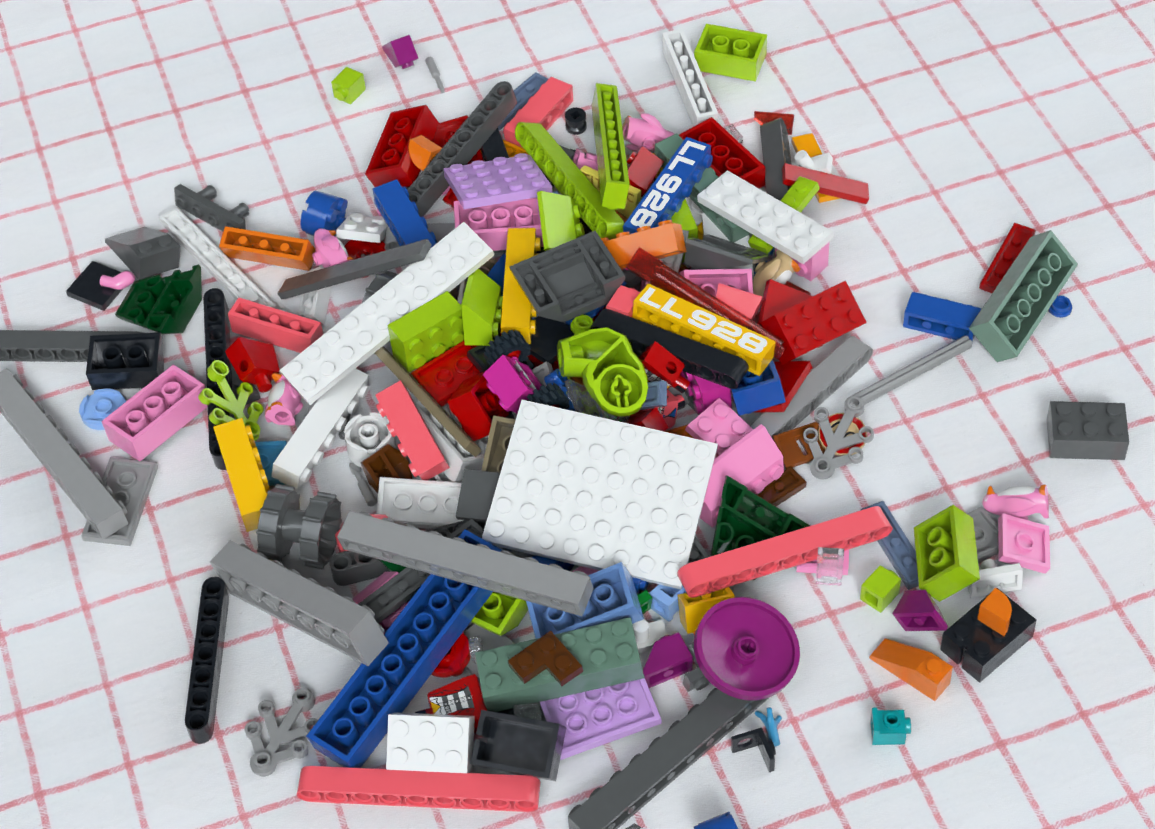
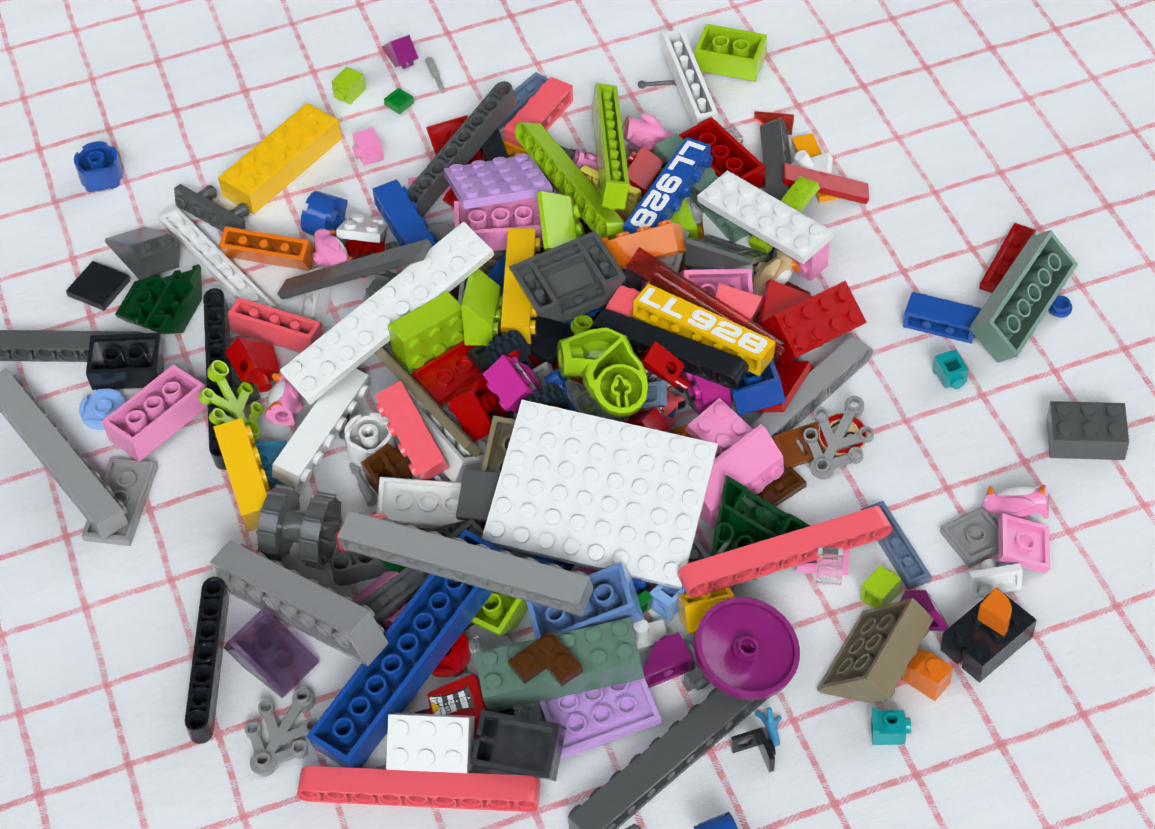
(98, 166): none -> blue brick
(119, 281): bright pink arm -> none
(271, 653): none -> clear purple slope
(280, 158): none -> yellow brick
(367, 146): none -> bright pink brick
(392, 156): red brick -> none
(398, 101): none -> green plate
(422, 151): orange brick -> none
(575, 121): black wheel -> none
(642, 84): none -> dark grey hinge
(877, 652): none -> dark tan slope
(914, 370): light grey axle -> none
(946, 553): lime brick -> none
(953, 373): none -> teal brick

